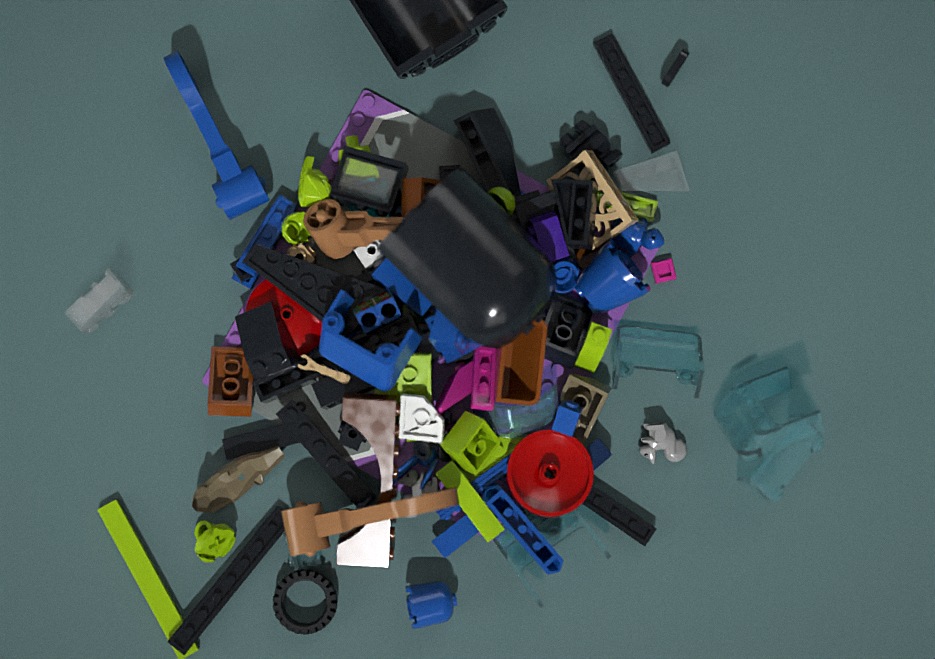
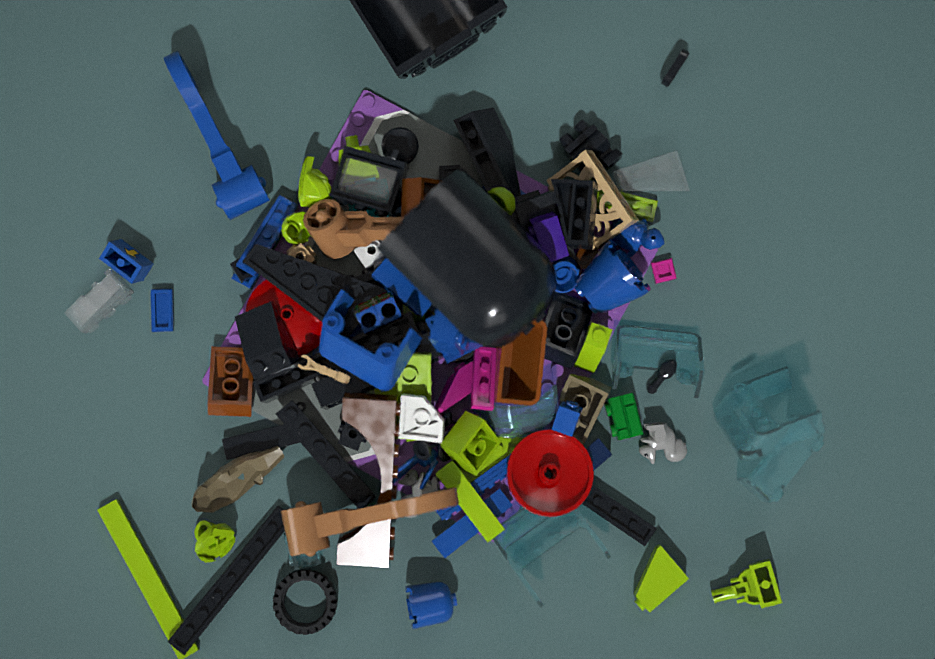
(126, 261): none -> blue brick
(162, 310): none -> blue tile
(400, 145): none -> black piece
(522, 529): blue brick -> none
(624, 417): none -> green brick
(631, 93): black tile -> none
(658, 580): none -> lime slope
(665, 371): none -> black piece
(755, 584): none -> lime brick

